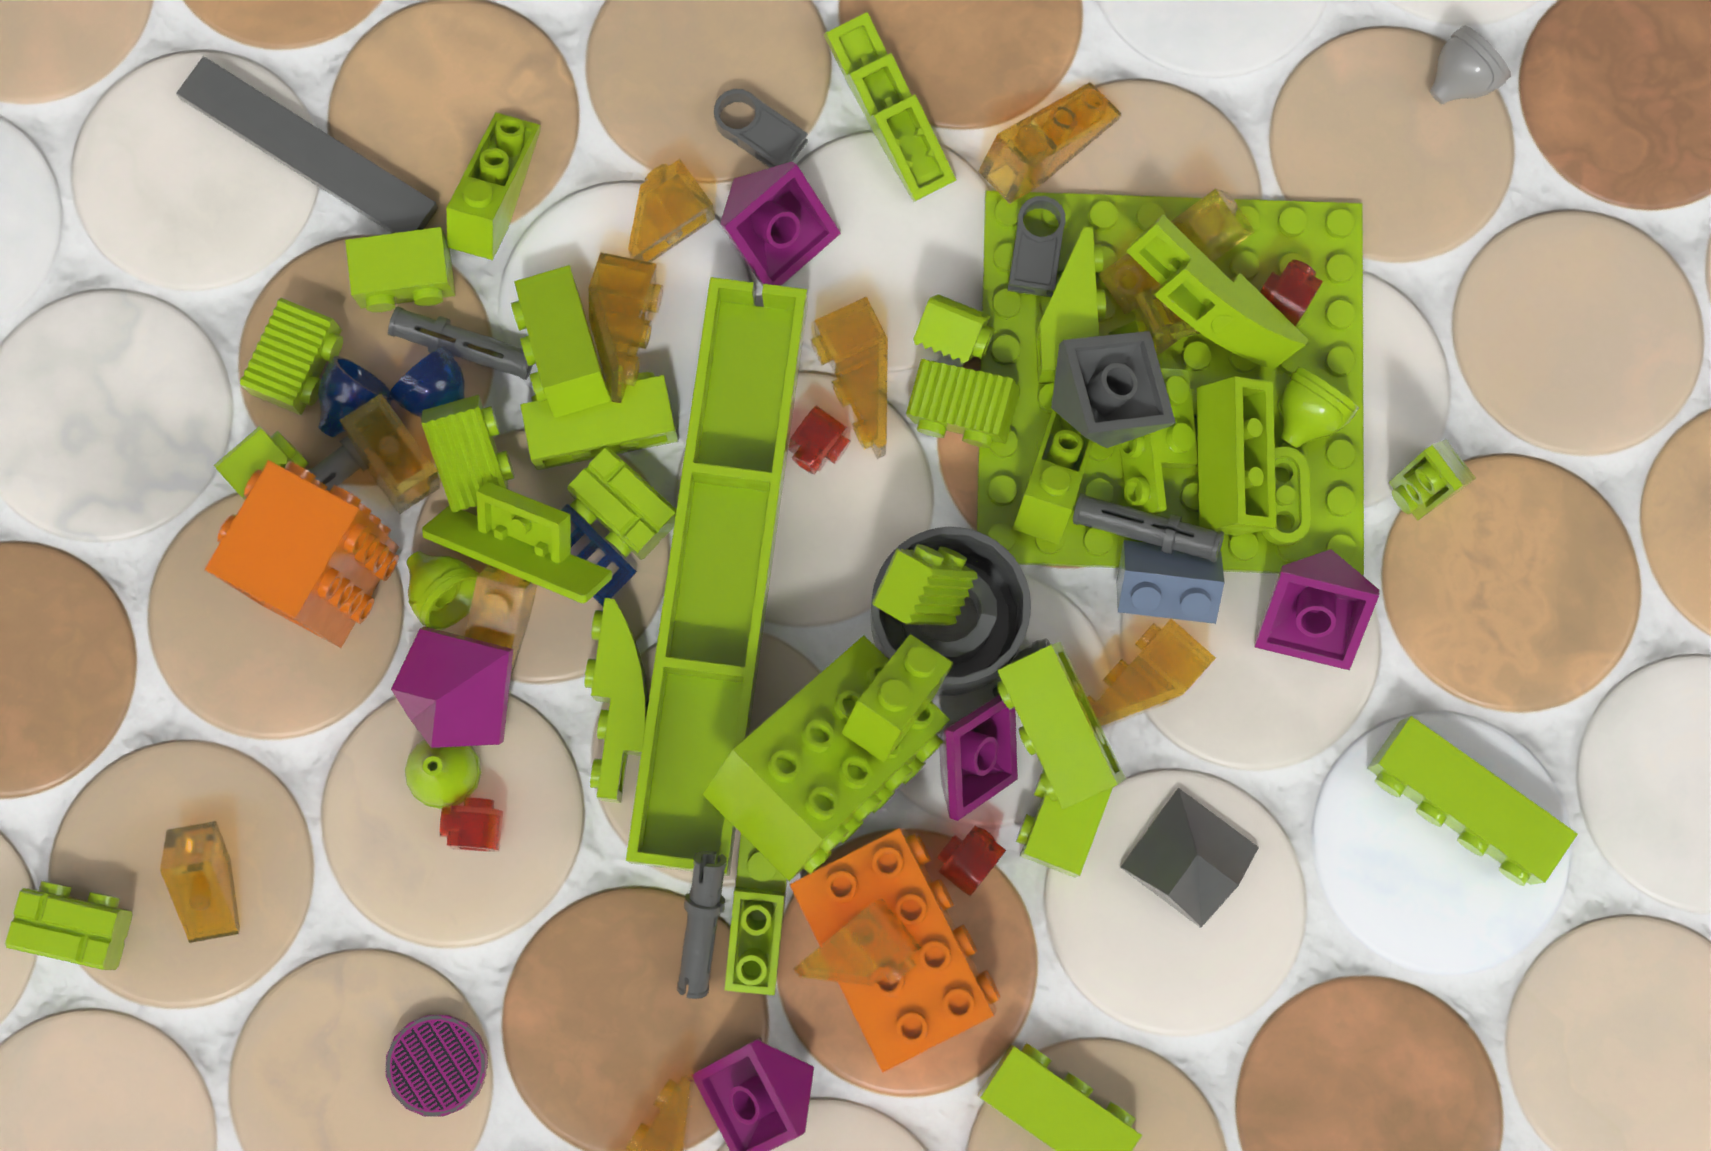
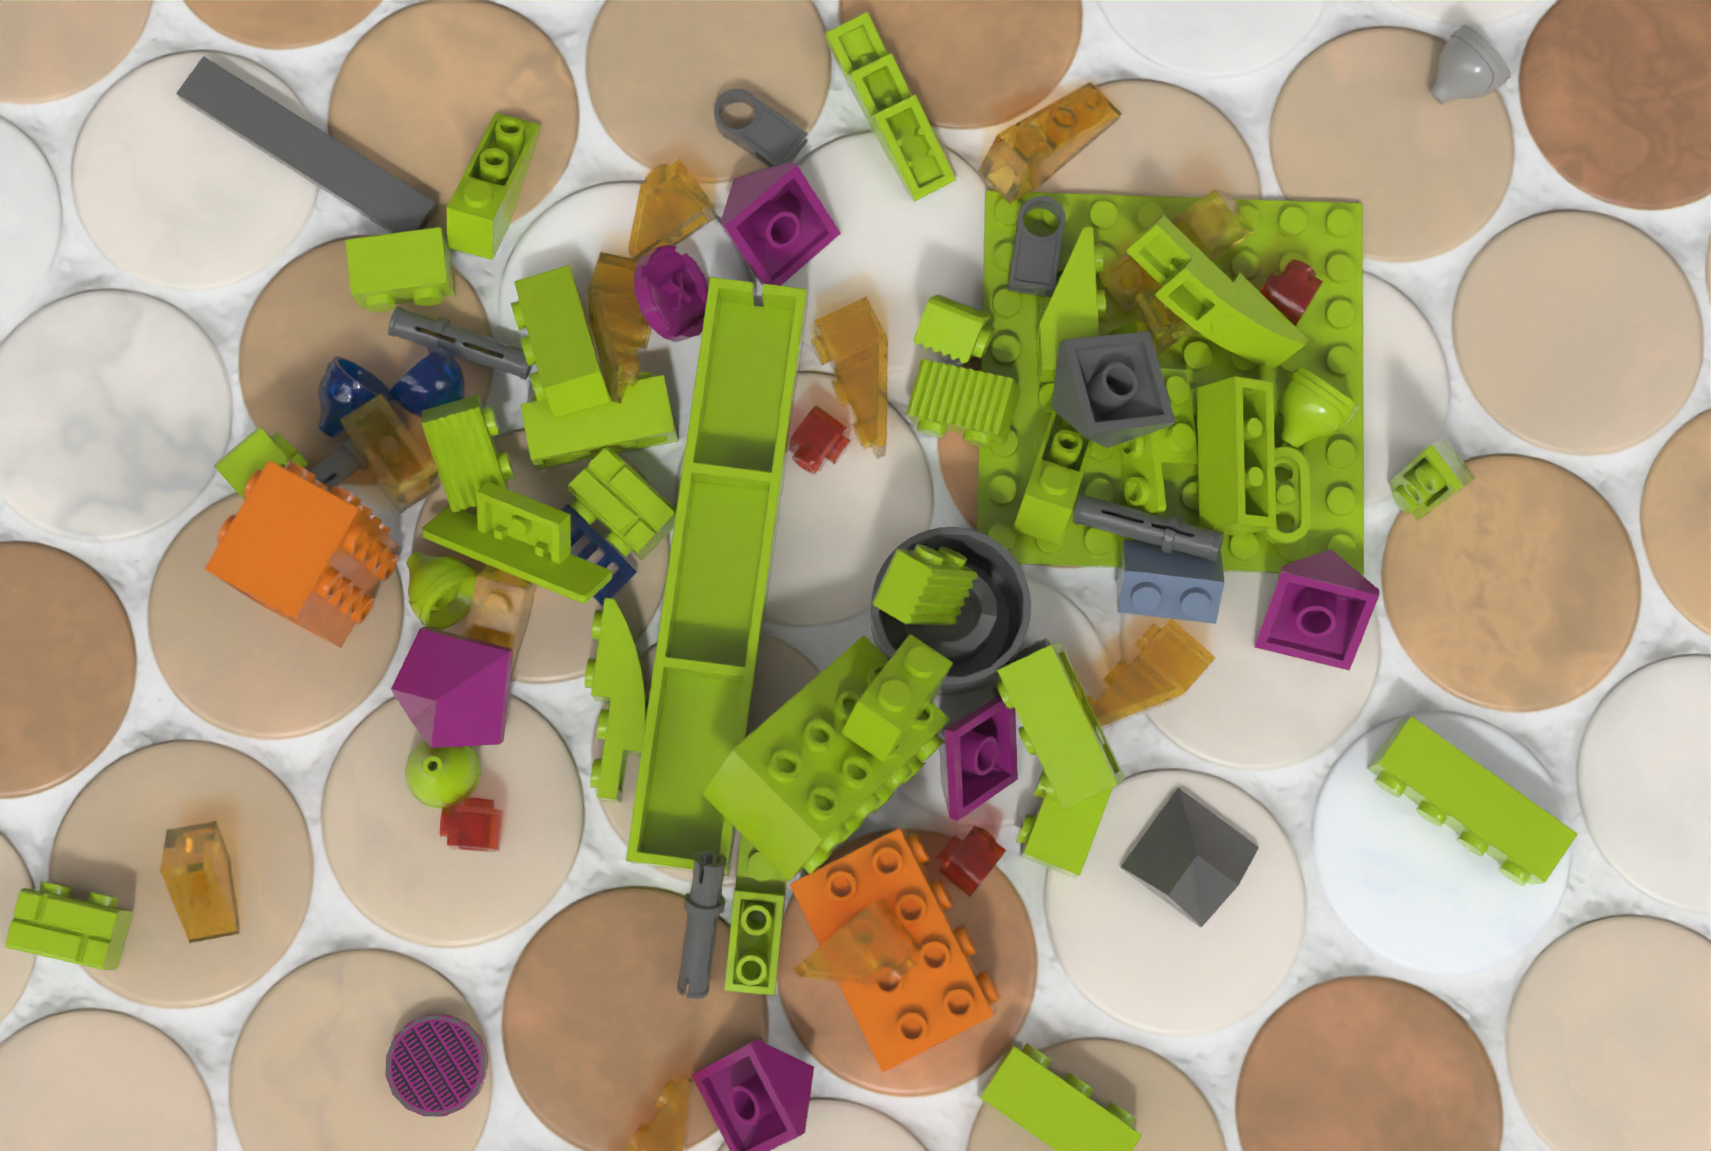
(292, 356): lime brick -> none
(671, 293): none -> magenta tile

